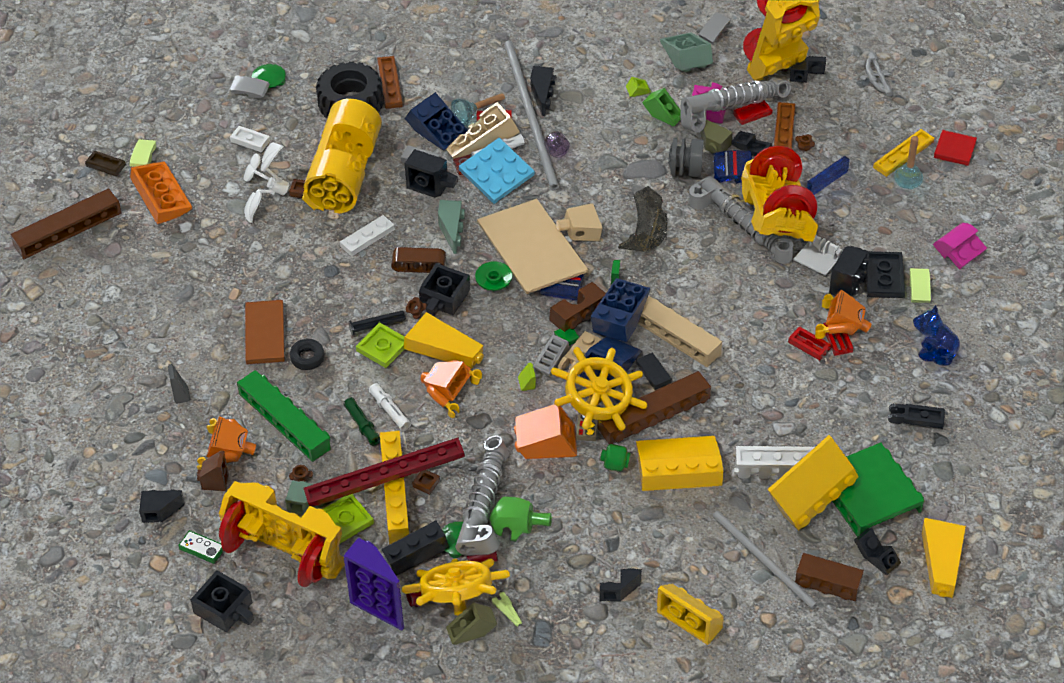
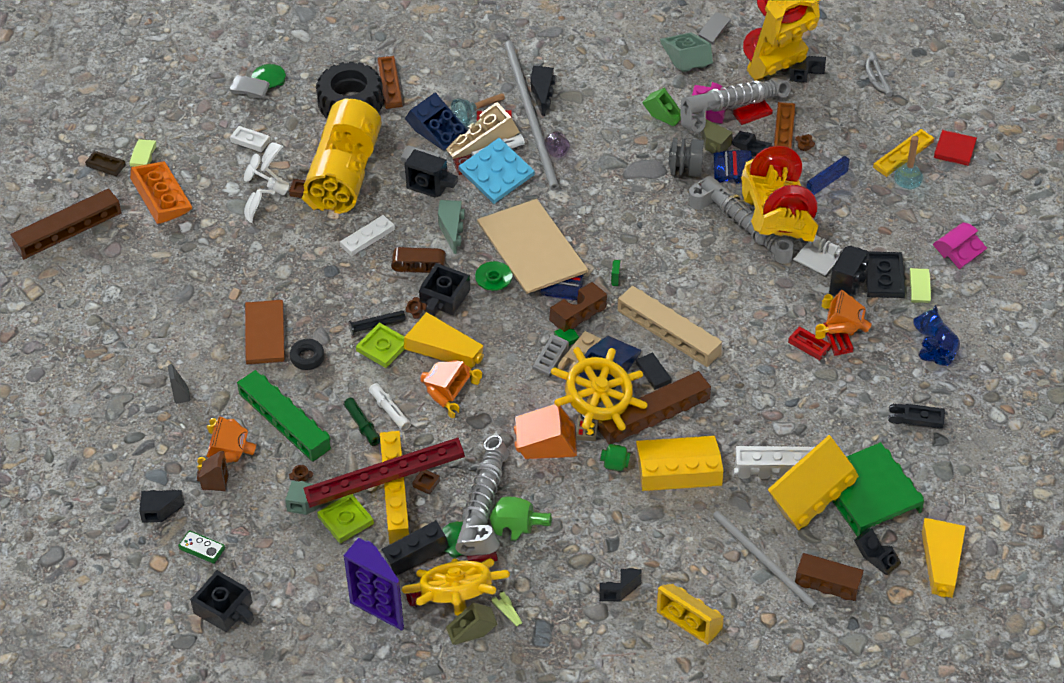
(309, 539): yellow piece -> none
(527, 378): lime slope -> none
(581, 223): tan torso -> none
(620, 310): dark blue slope -> none
(637, 87): lime slope -> none
(650, 223): clear smoke windscreen -> none

